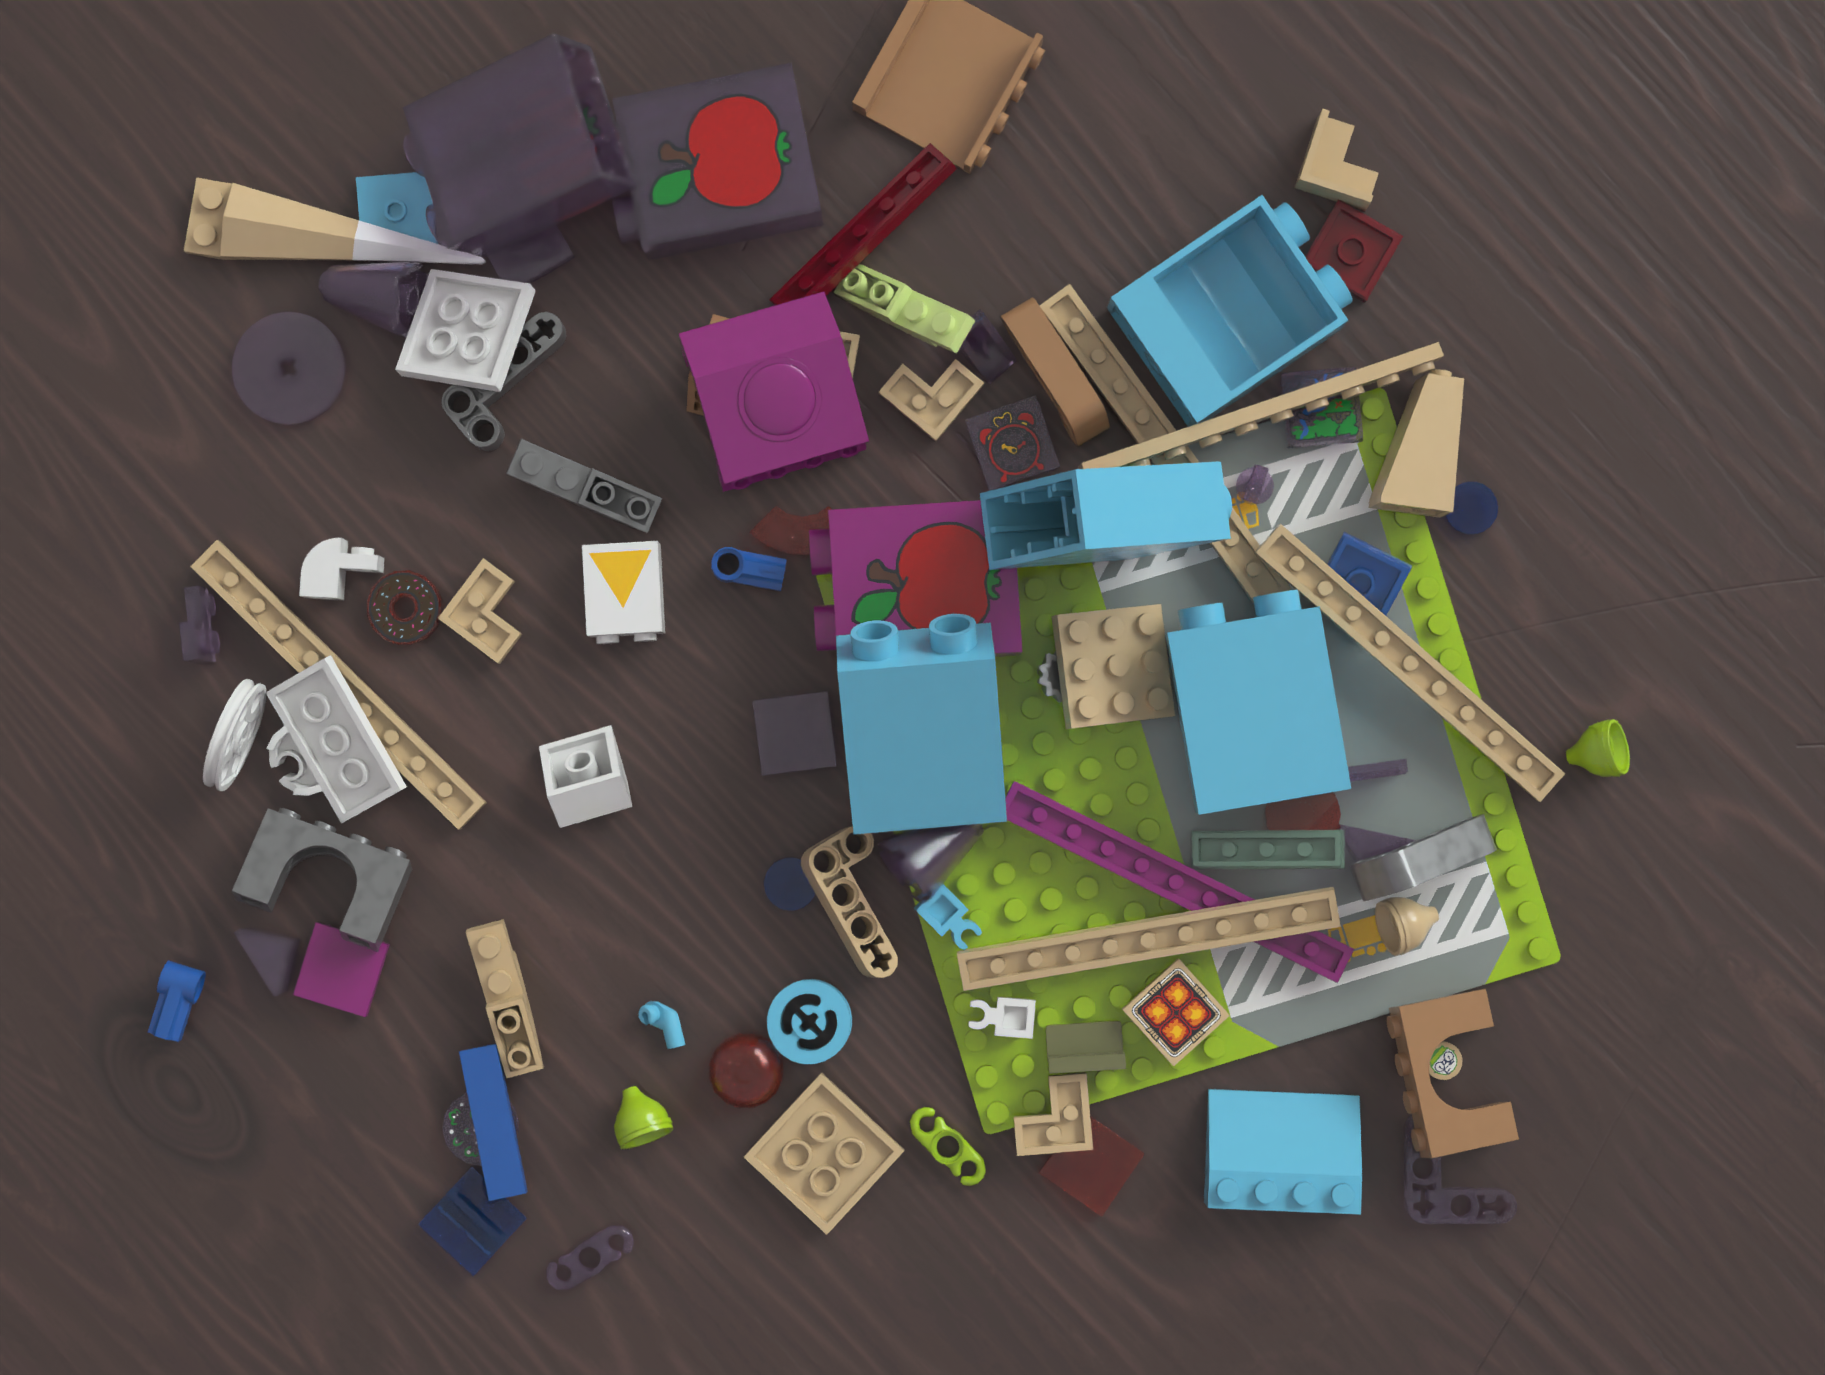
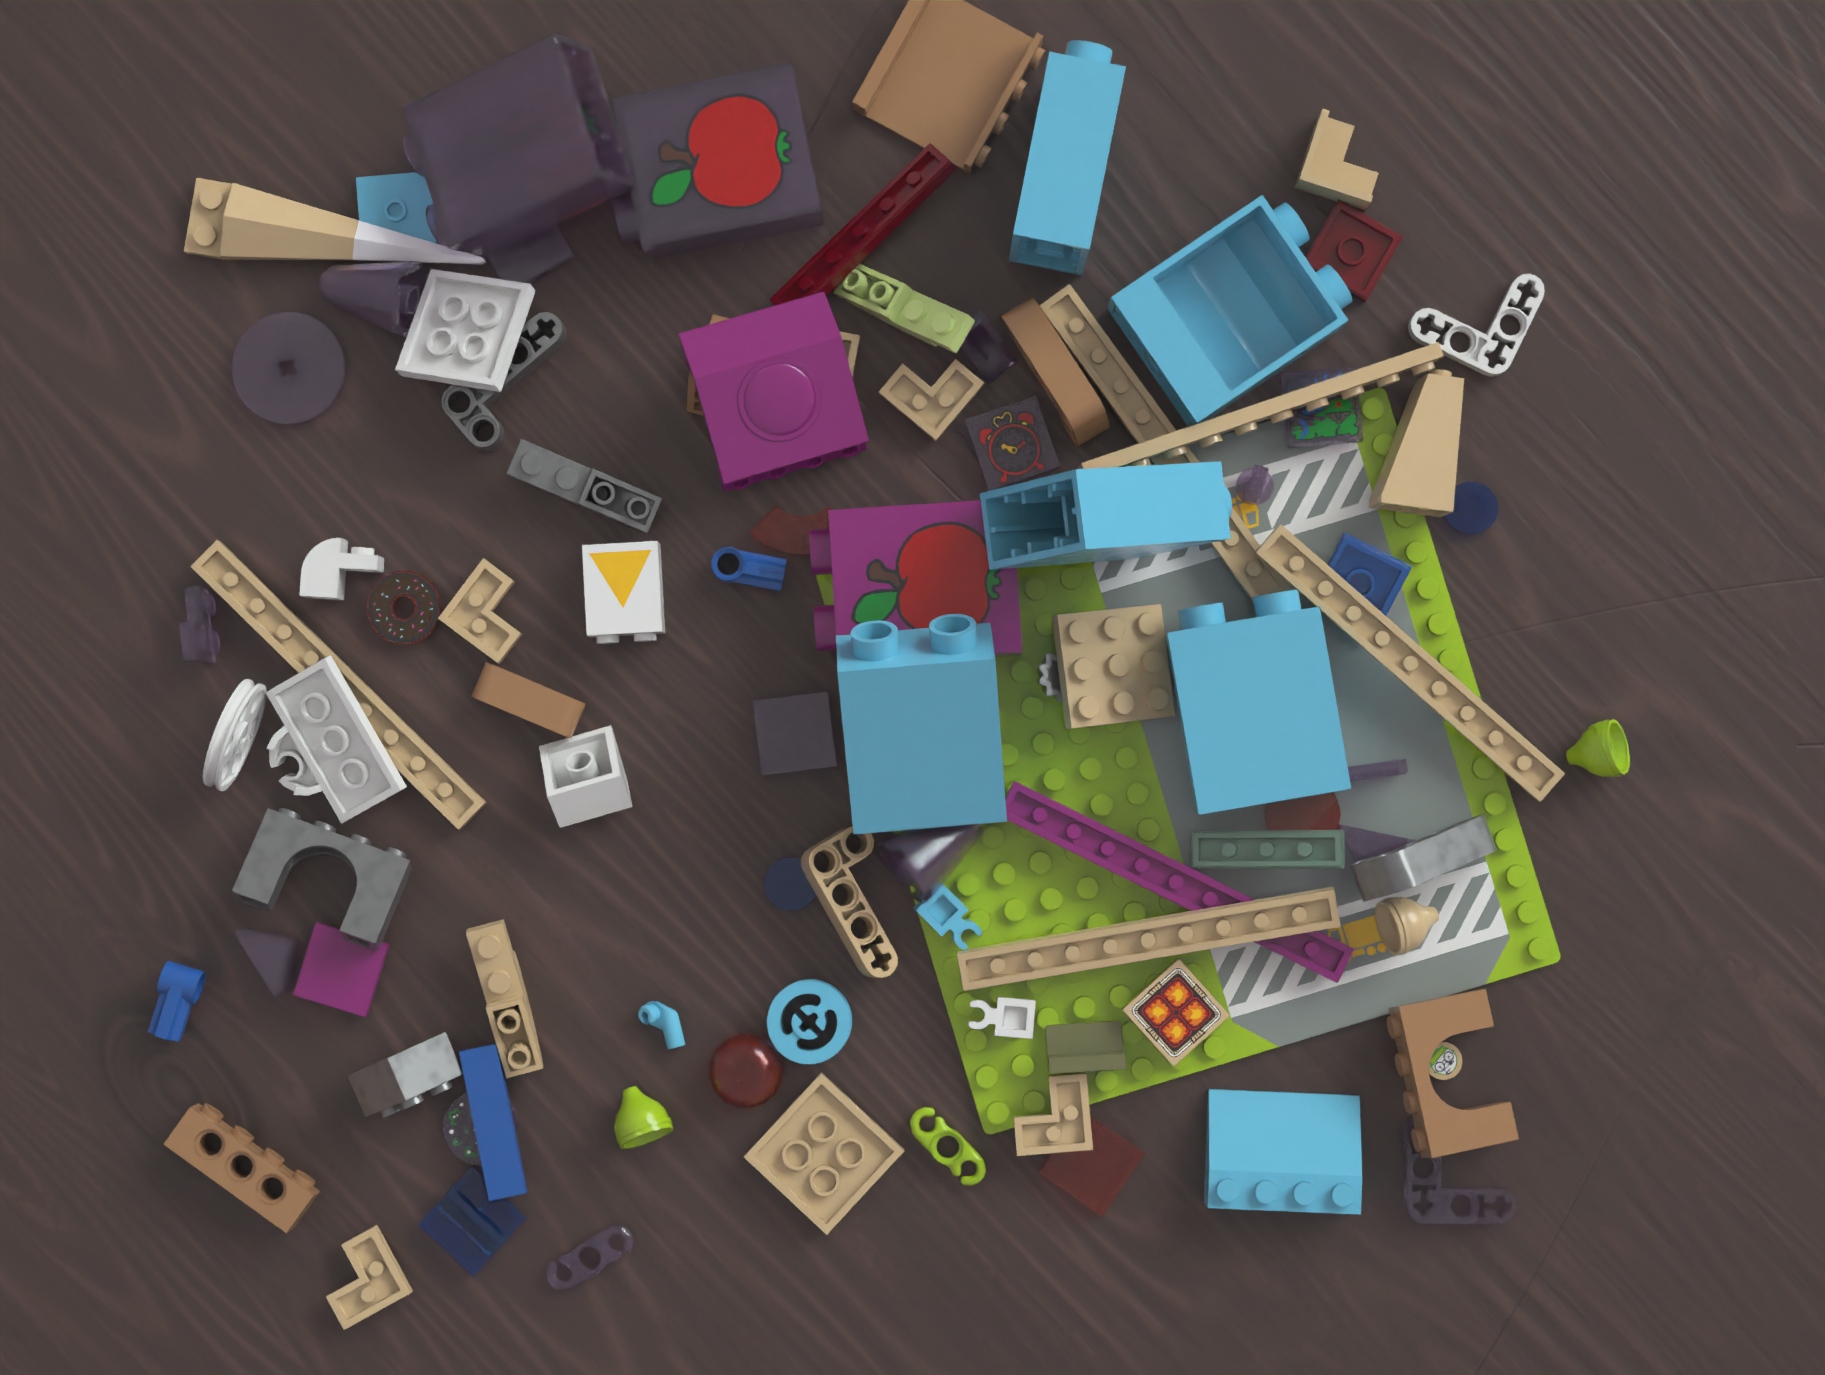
(189, 1143): none -> medium nougat brick
(378, 1283): none -> tan plate
(401, 1078): none -> flat silver brick
(528, 700): none -> medium nougat beam
(1067, 158): none -> medium azure brick
(1480, 342): none -> white beam

